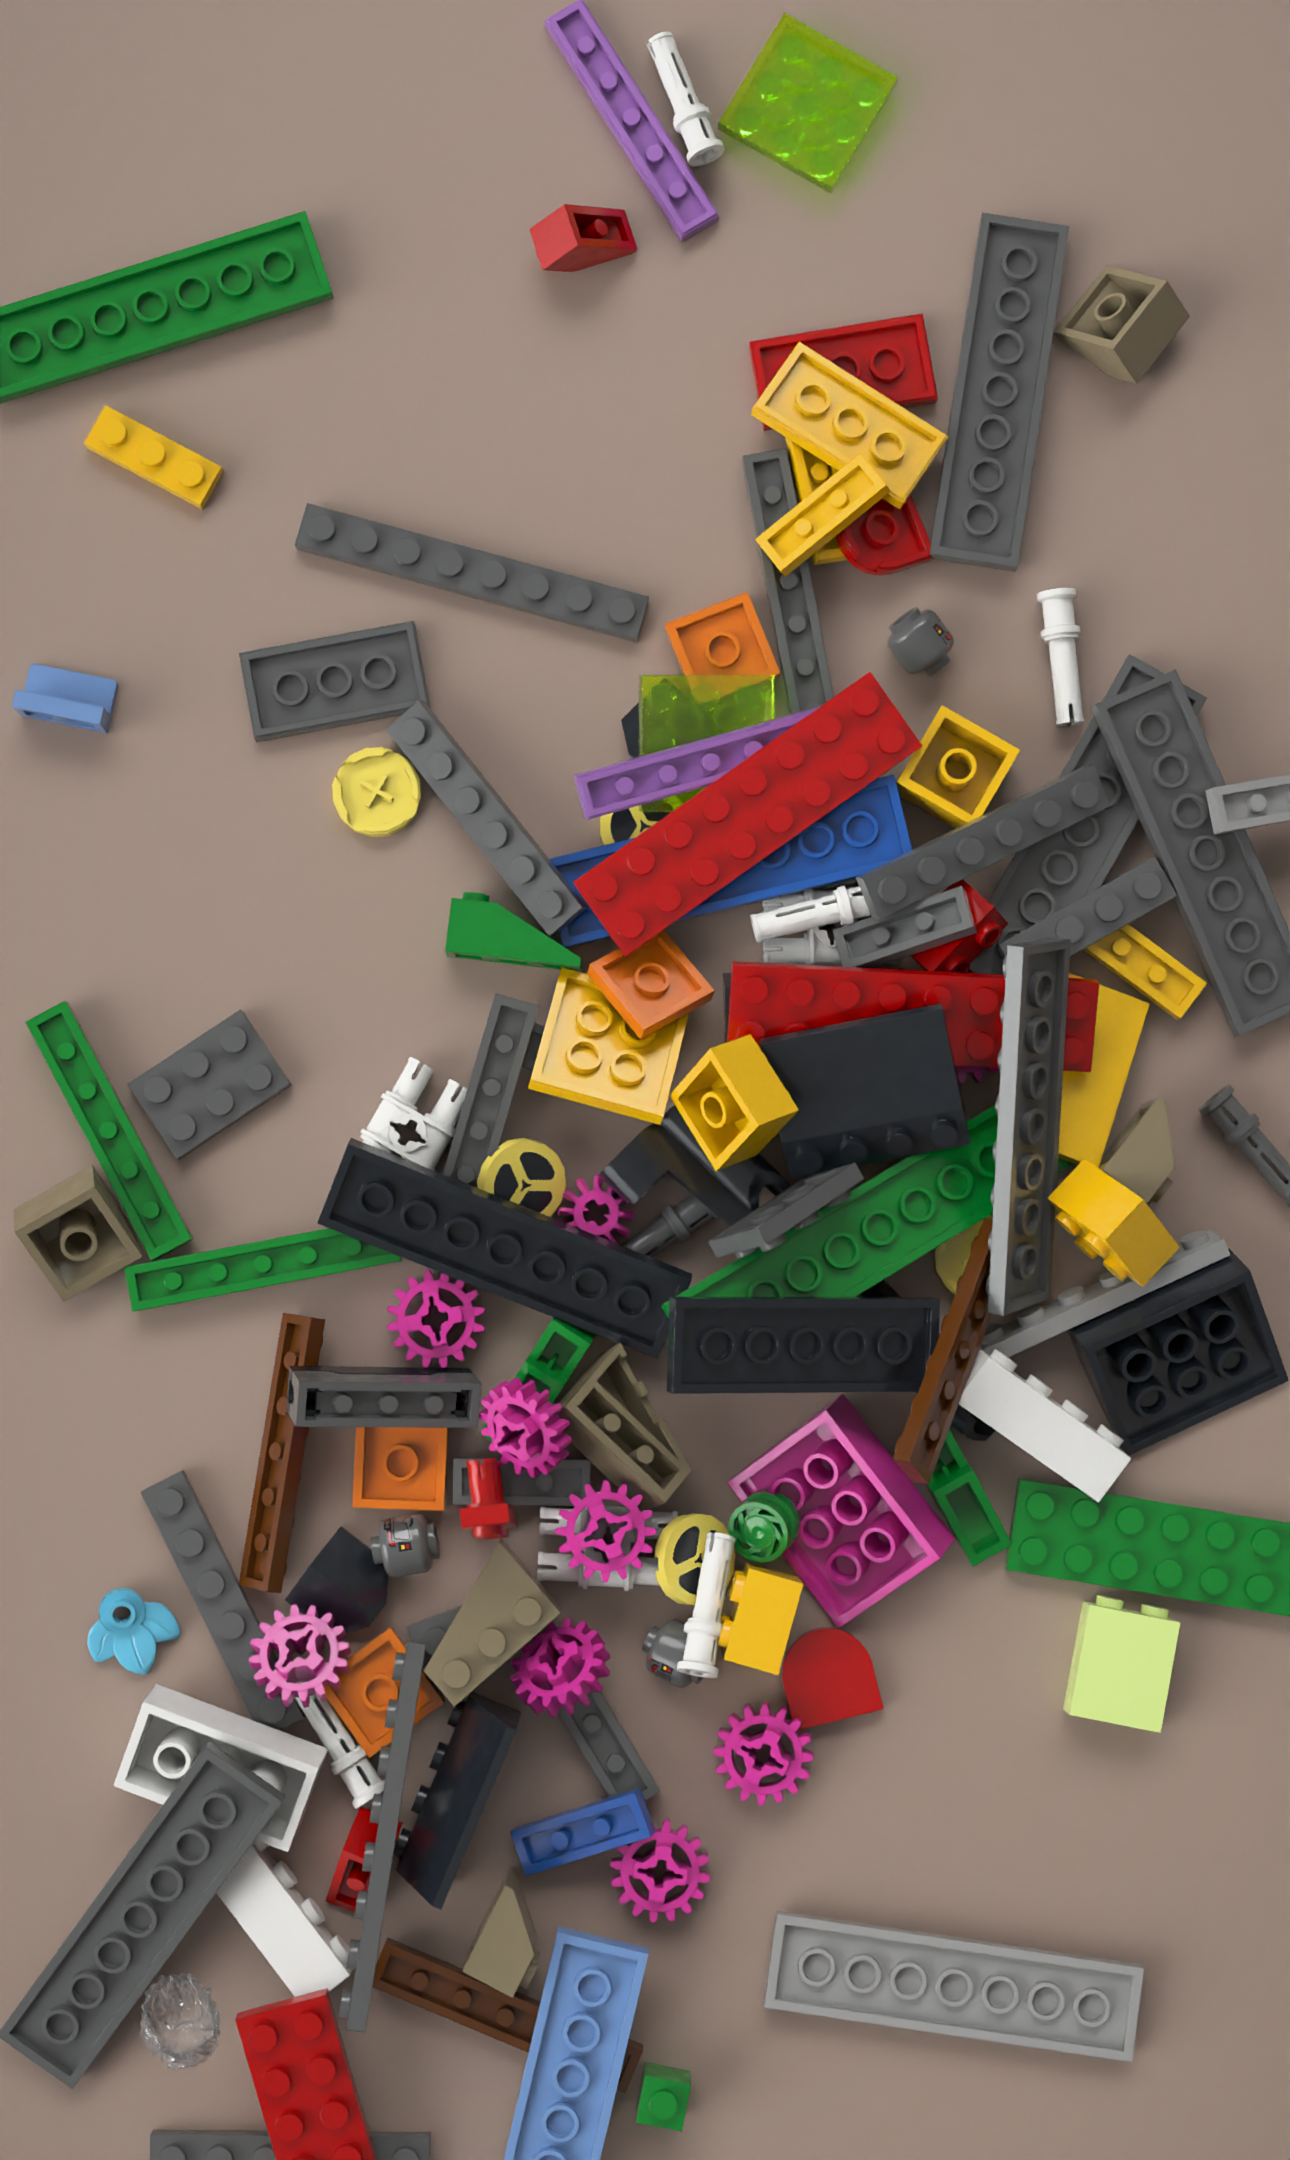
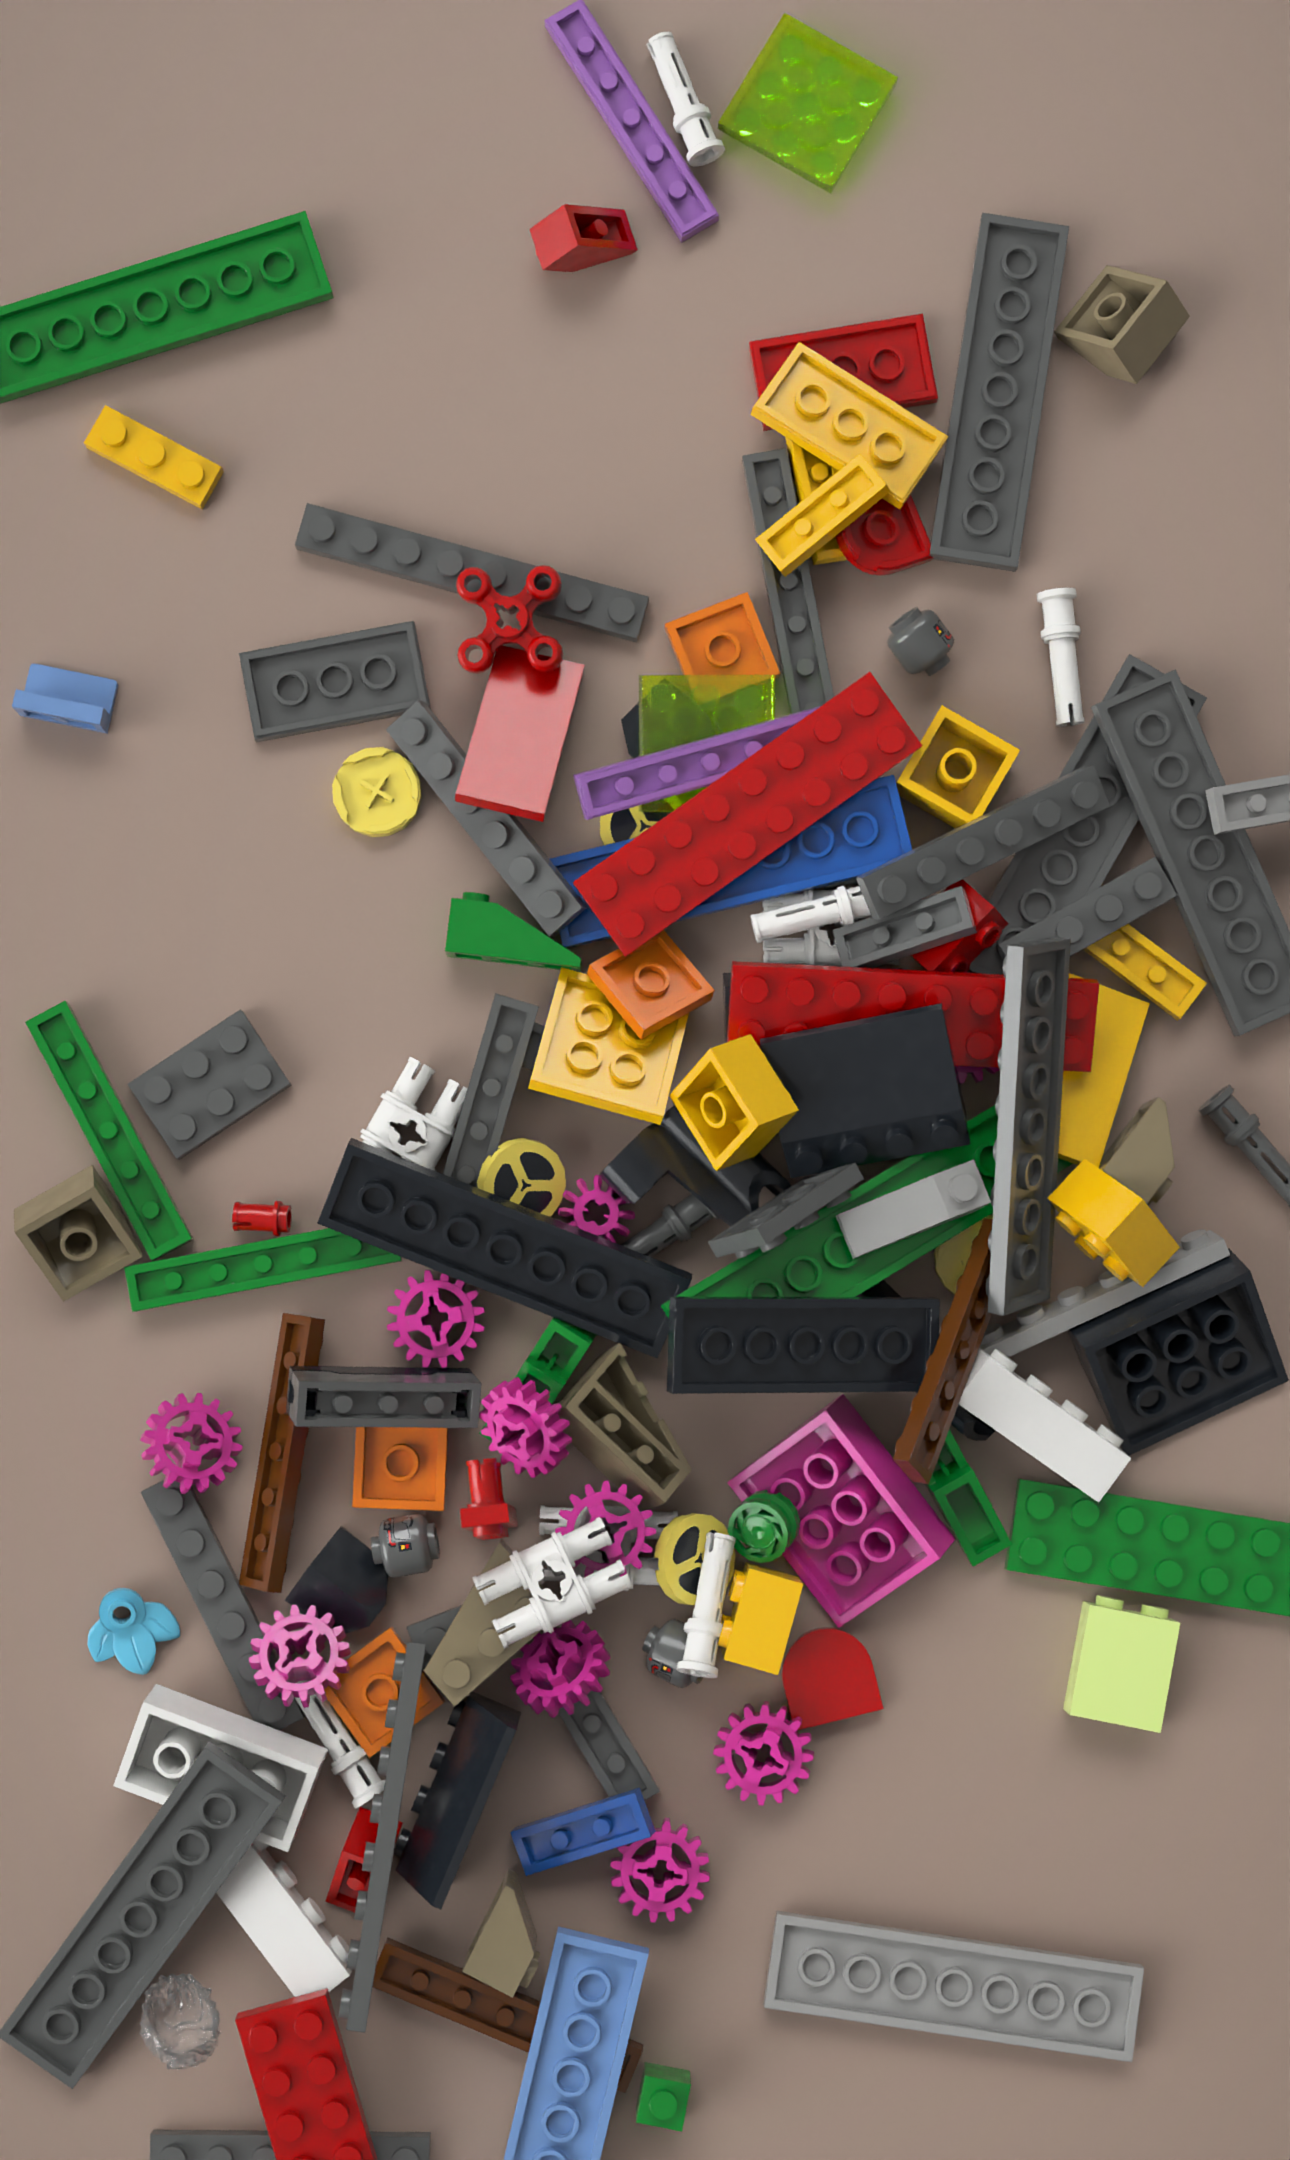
(172, 1442): none -> dark pink gear
(262, 1217): none -> red pin
(519, 735): none -> tile
(521, 1489): dark grey plate -> none
(524, 602): none -> red gear
(576, 1592): none -> white pin
(914, 1209): none -> light grey slope

